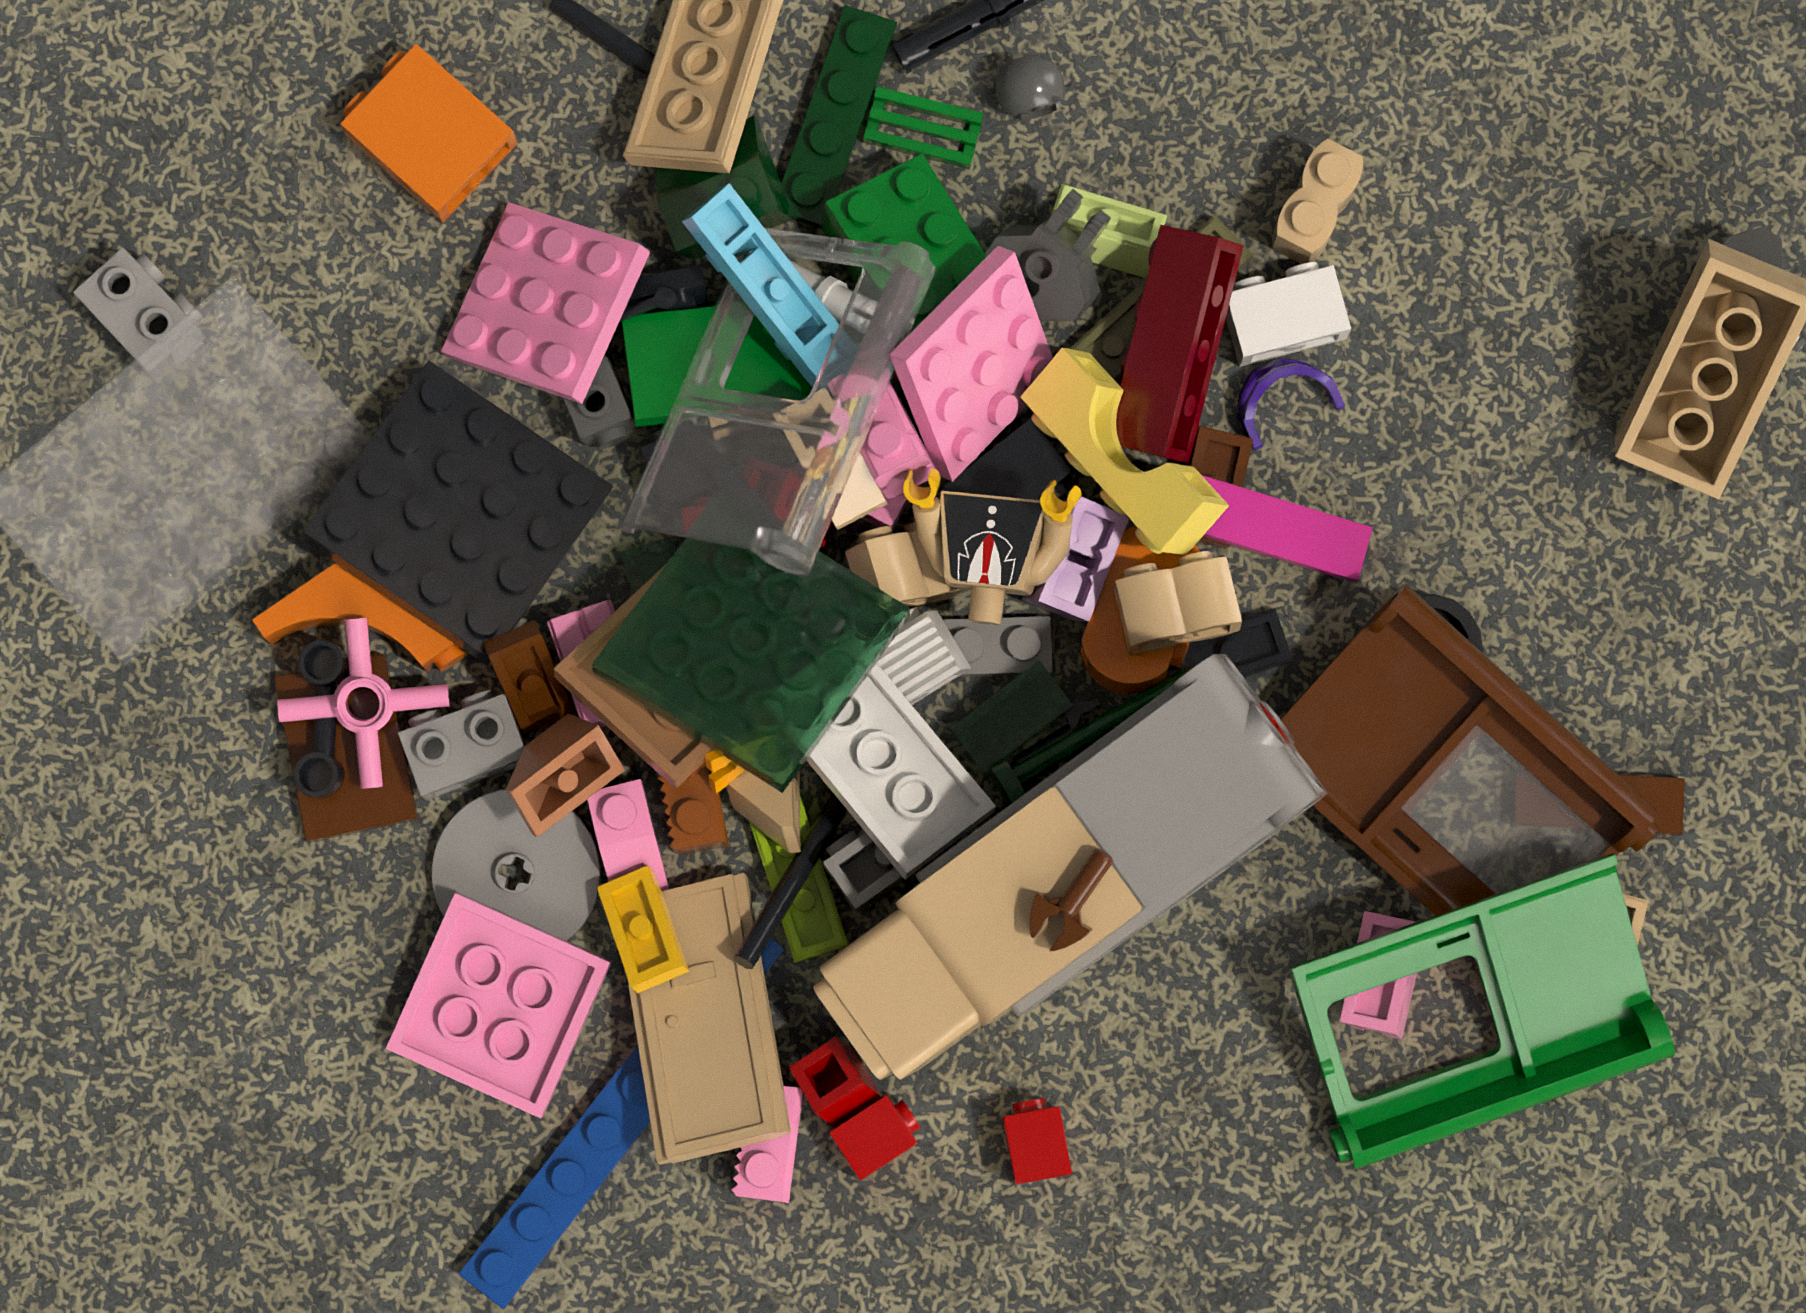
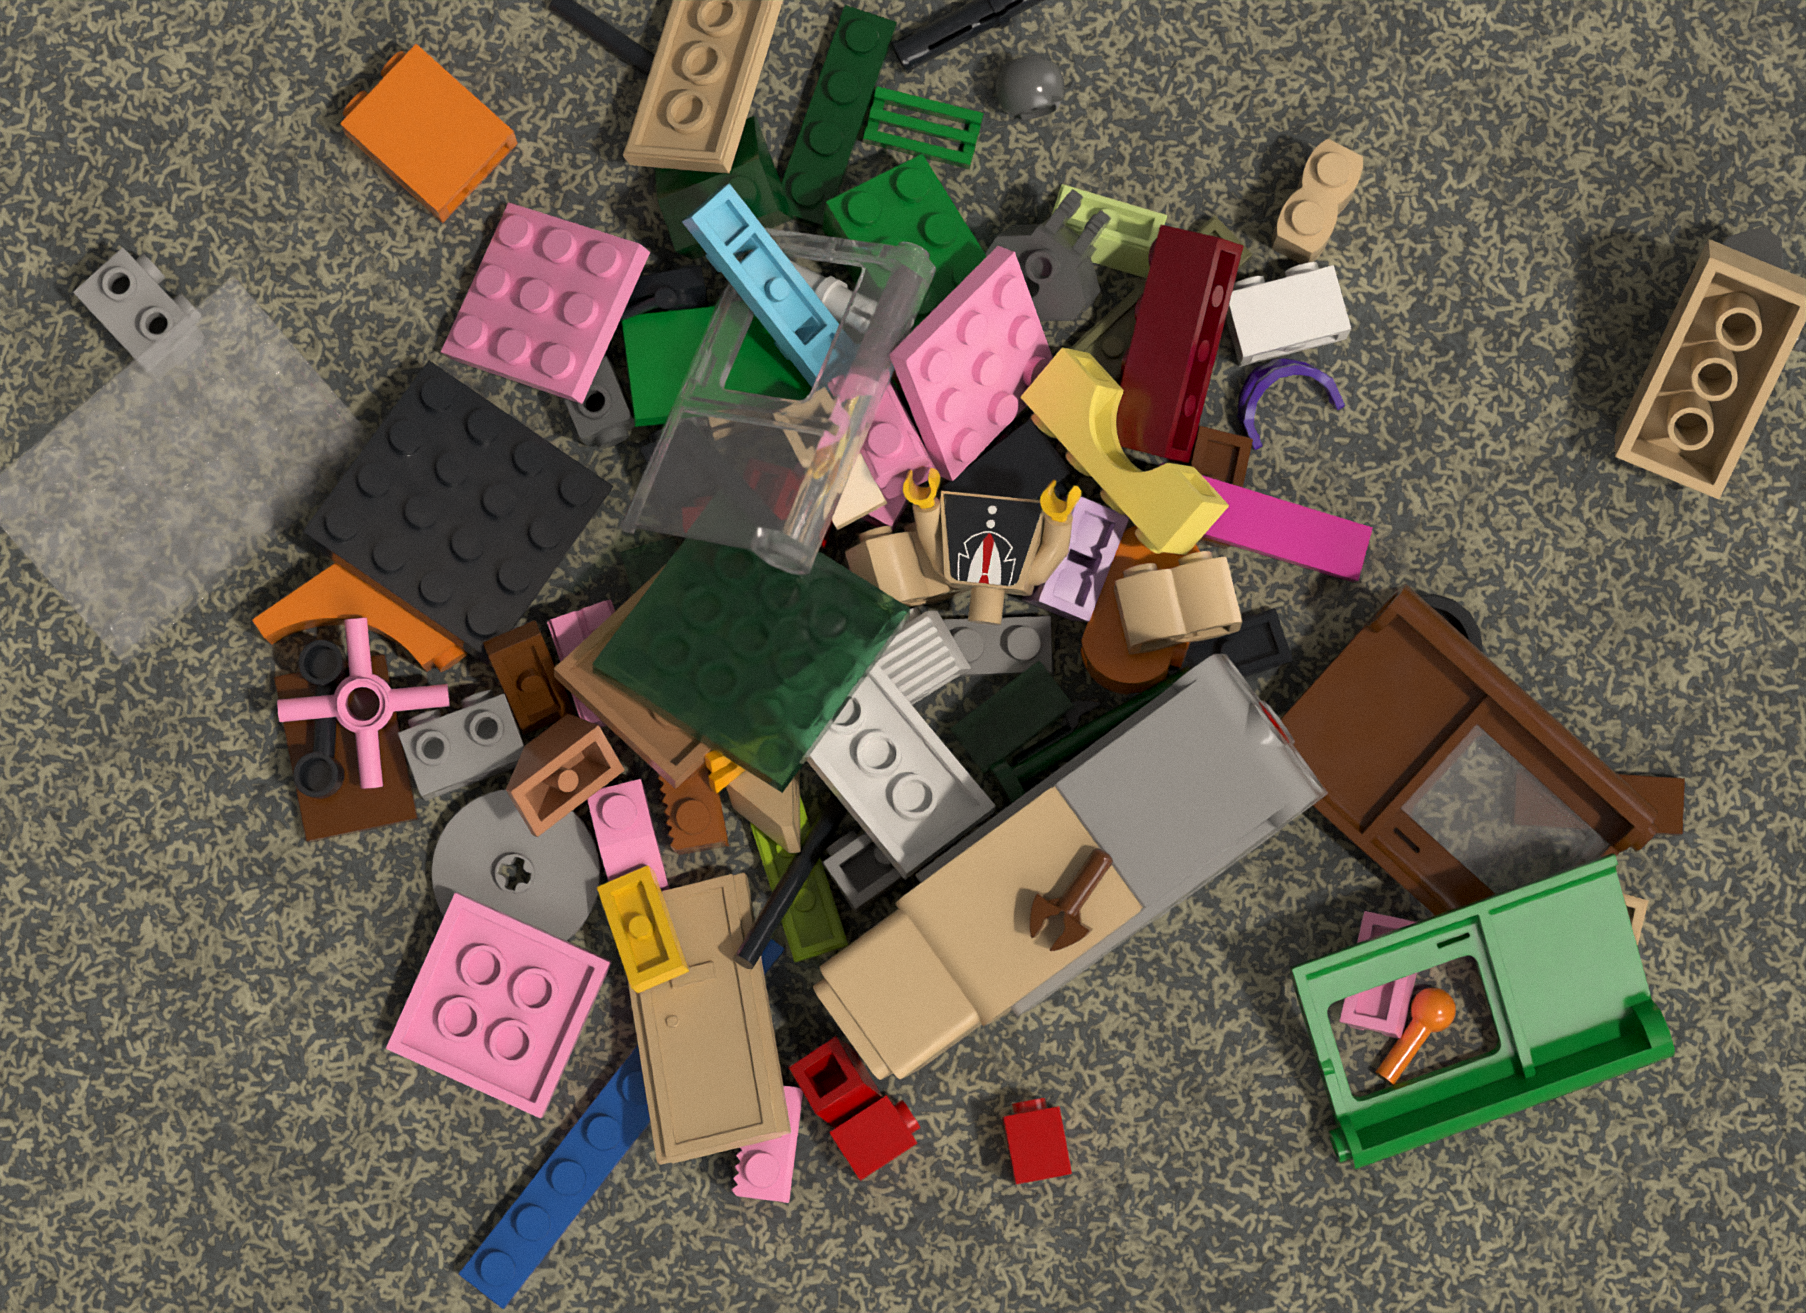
(1430, 1012): none -> orange bar

